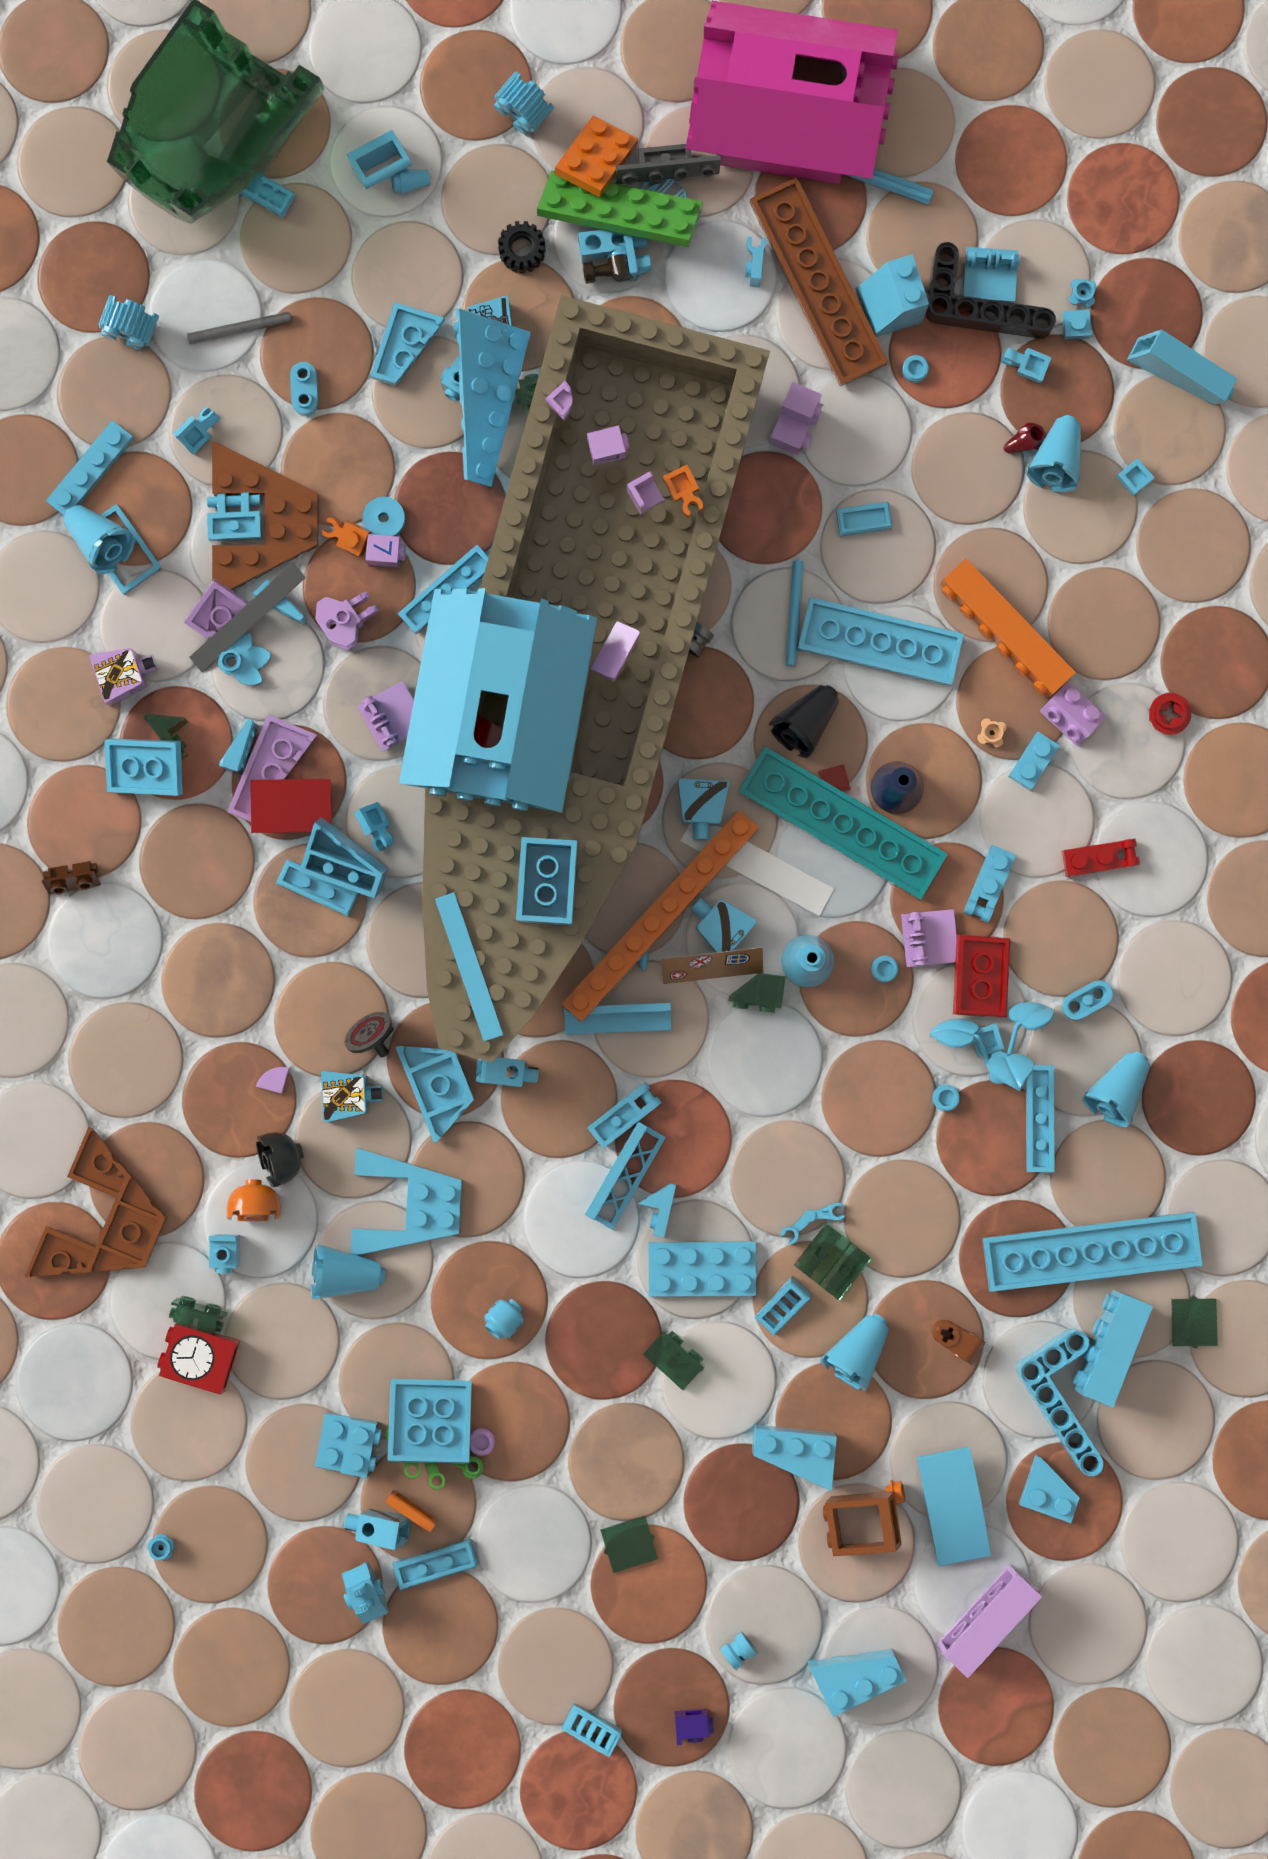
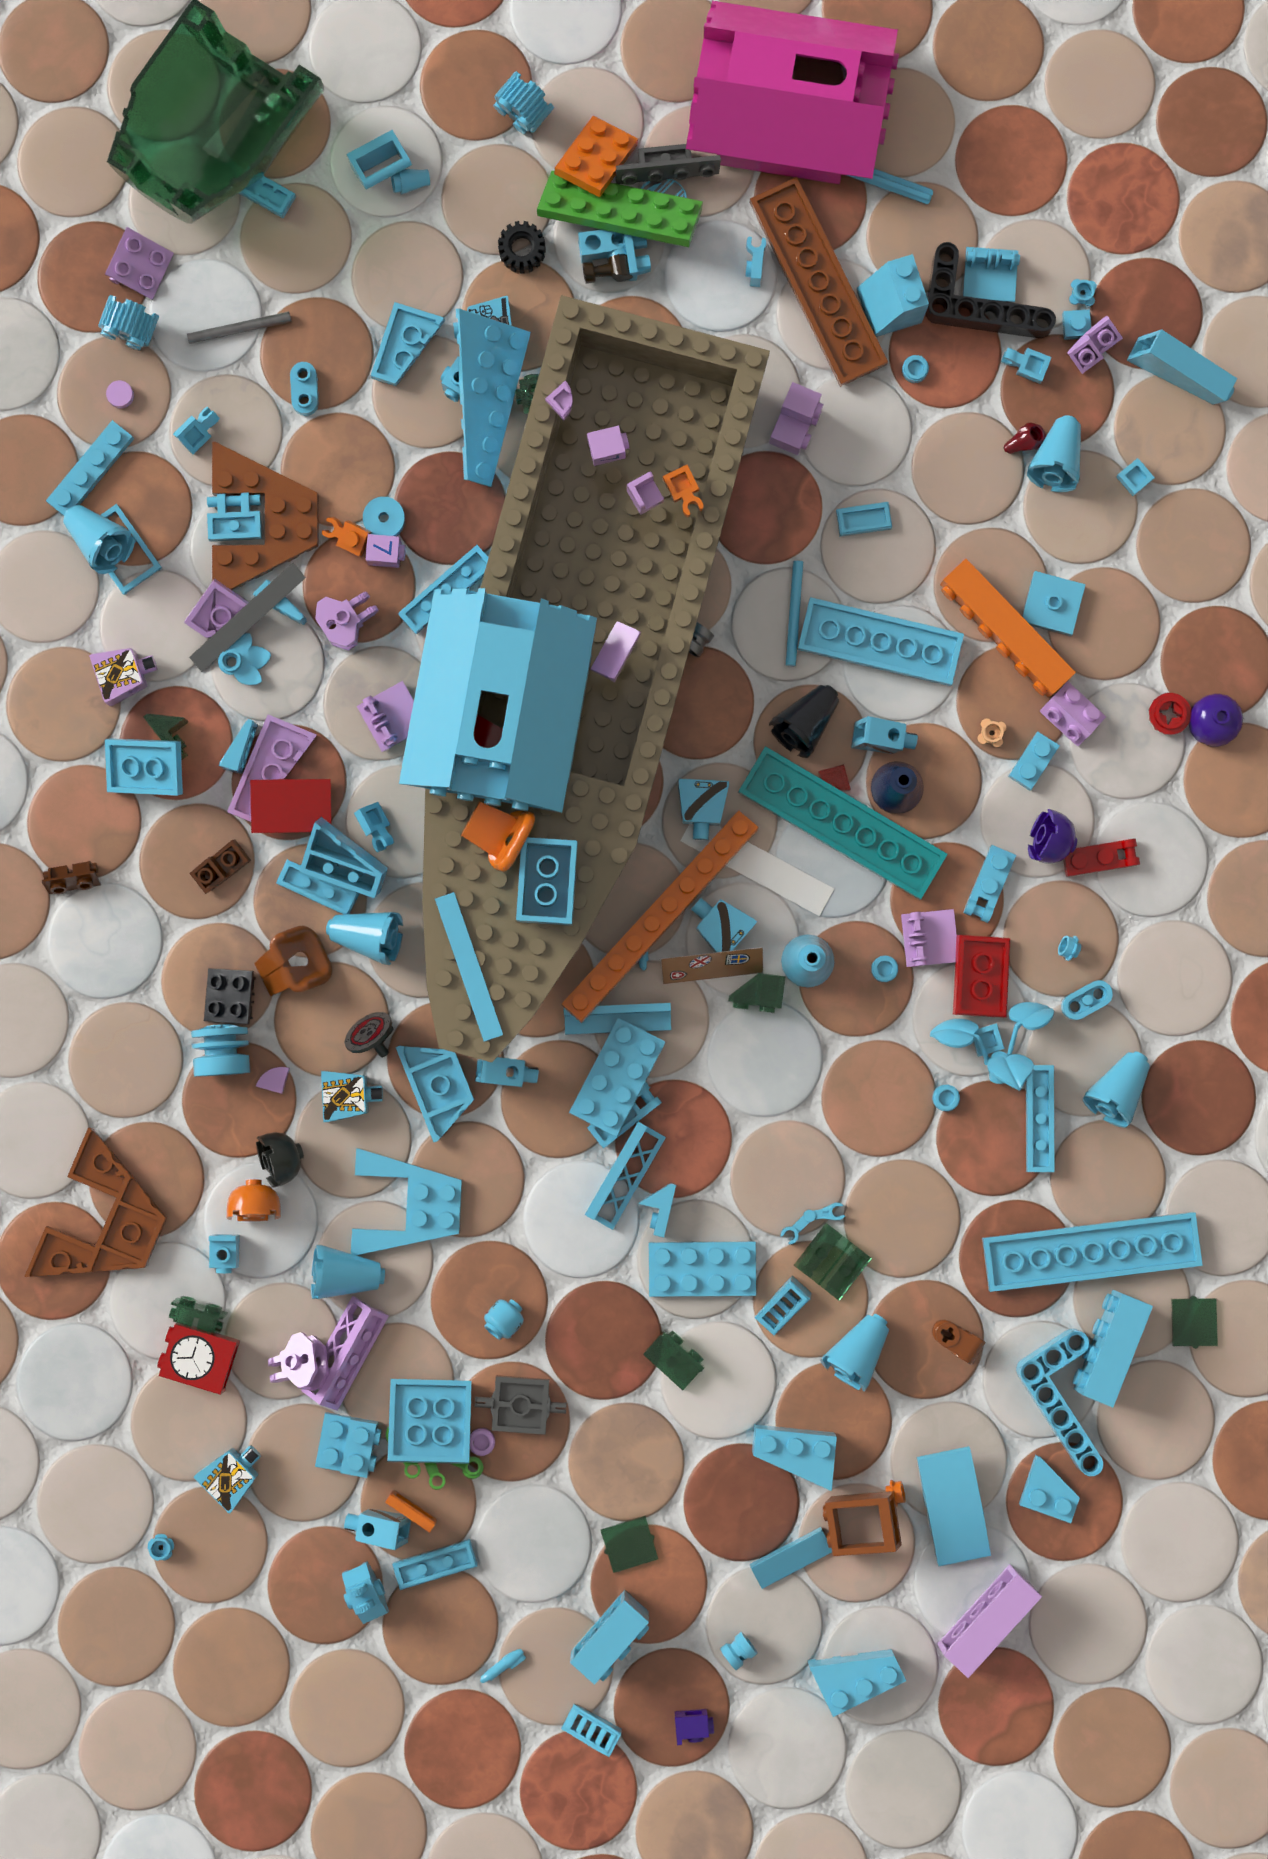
(120, 394): none -> lavender tile
(139, 263): none -> lavender hinge
(220, 866): none -> reddish brown slope
(220, 1051): none -> medium azure wheel
(229, 996): none -> black hinge
(229, 1476): none -> torso
(280, 975): none -> dark orange piece
(300, 1364): none -> hinge
(350, 1355): none -> lavender fence
(368, 934): none -> medium azure cone
(491, 827): none -> orange piece
(508, 1661): none -> medium azure piece
(520, 1405): none -> dark grey plate
(610, 1638): none -> medium azure brick
(617, 1077): none -> medium azure plate
(790, 1558): none -> medium azure slope
(873, 735): none -> medium azure torso
(1053, 603): none -> medium azure plate
(1053, 837): none -> dark purple cylinder
(1069, 947): none -> medium azure plate
(1093, 343): none -> lavender slope
(1216, 720): none -> dark purple cylinder

